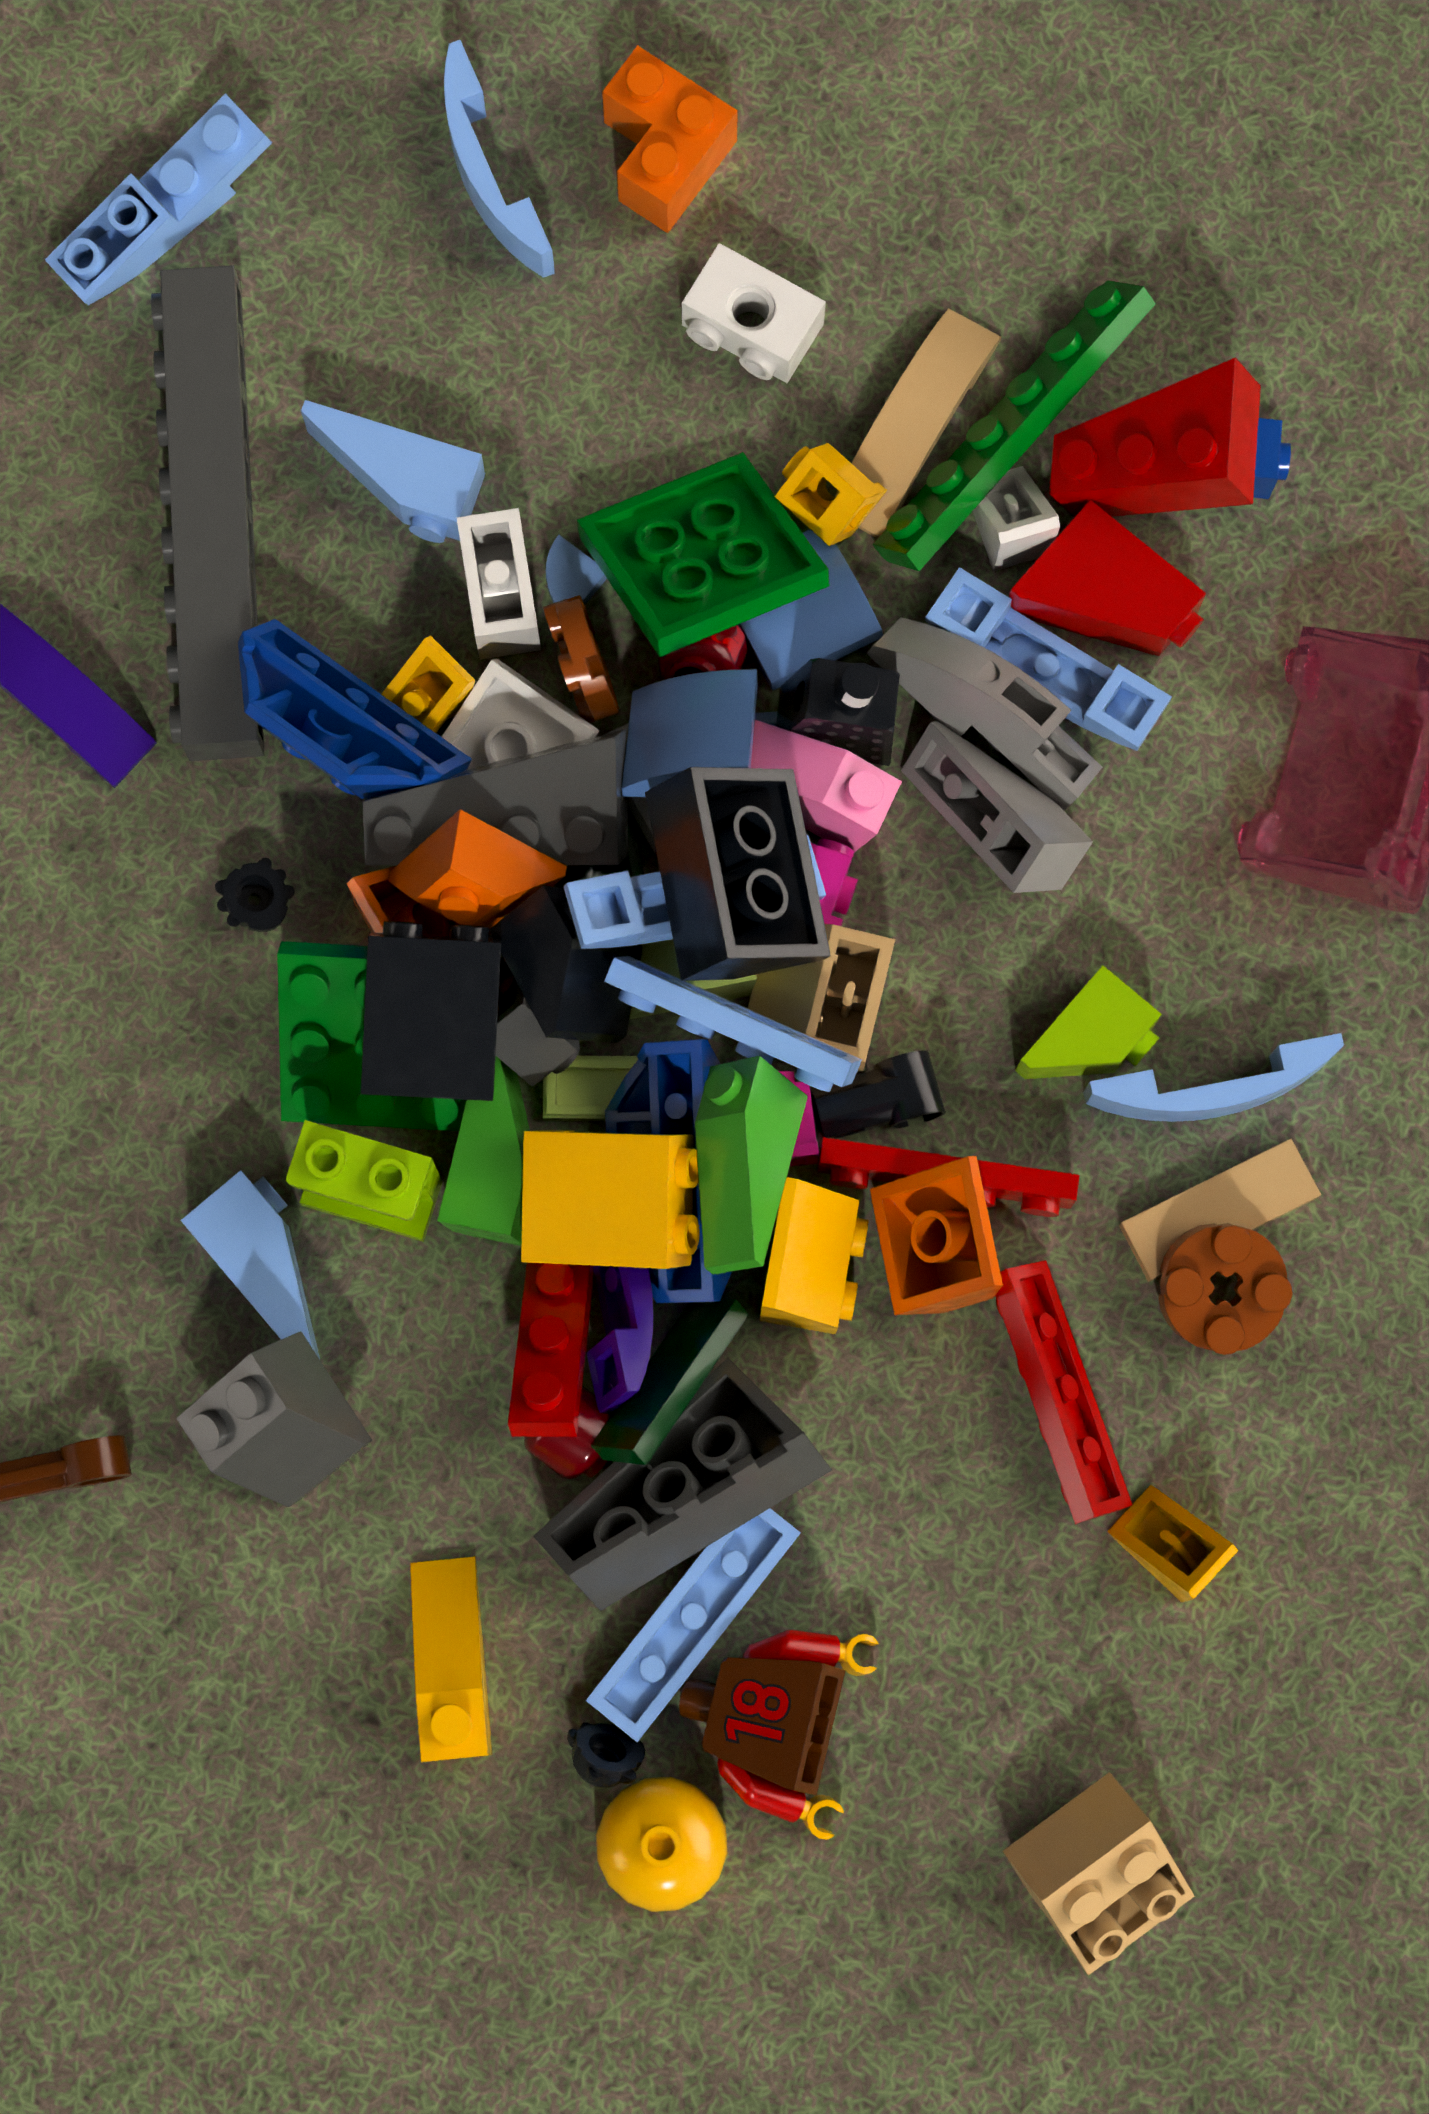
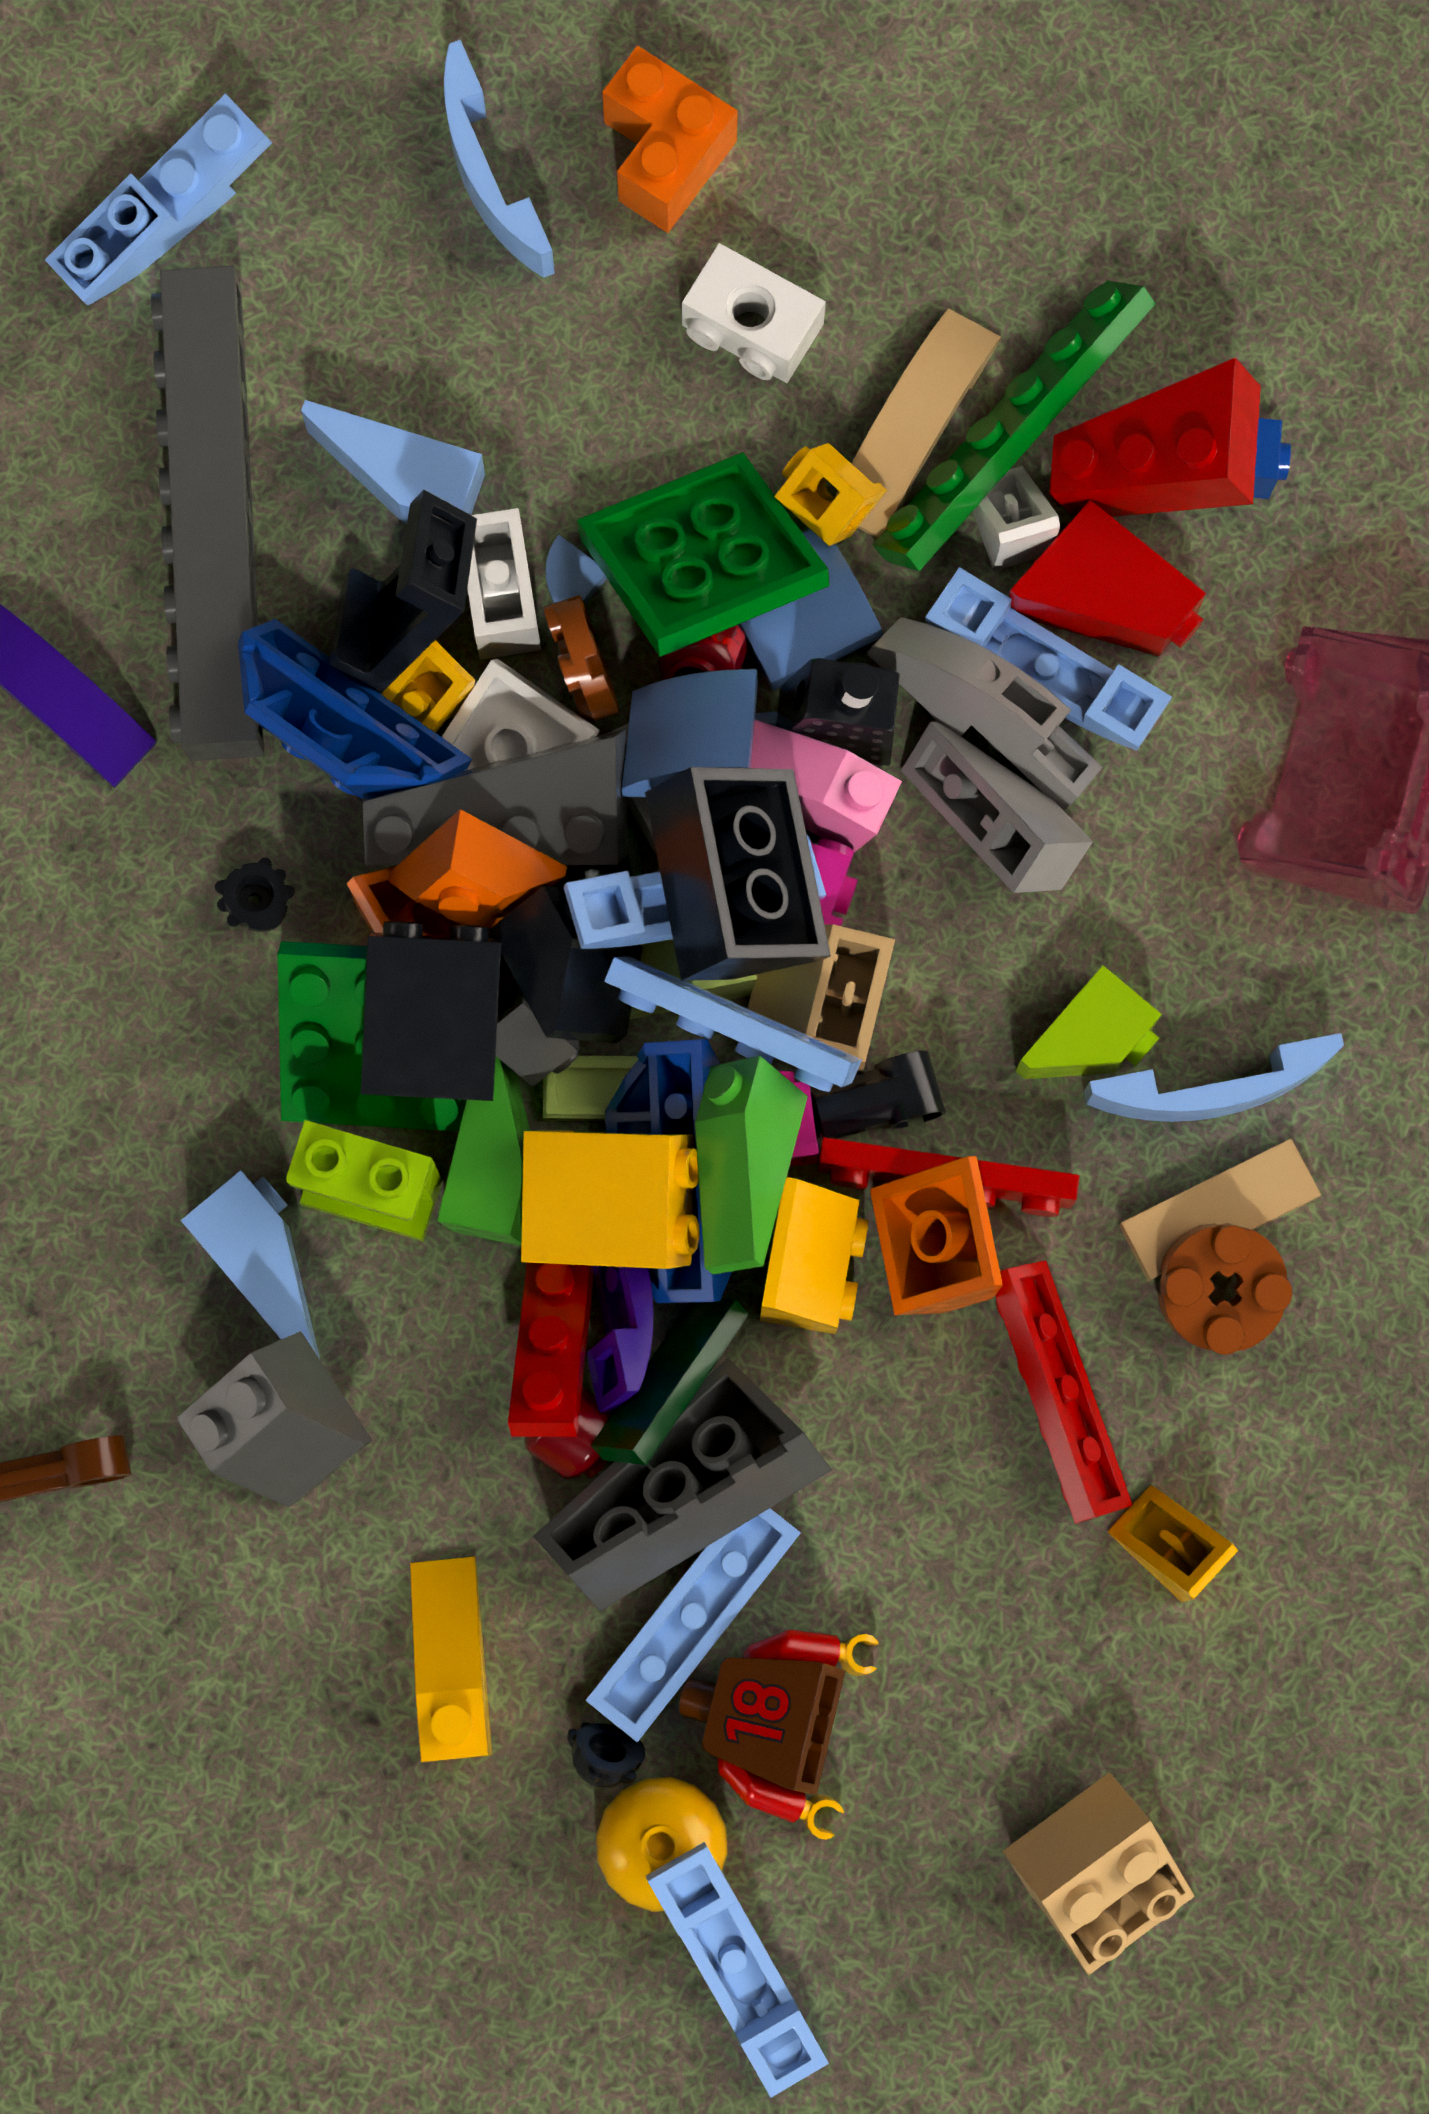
(394, 620): none -> black panel
(737, 1969): none -> light blue slope

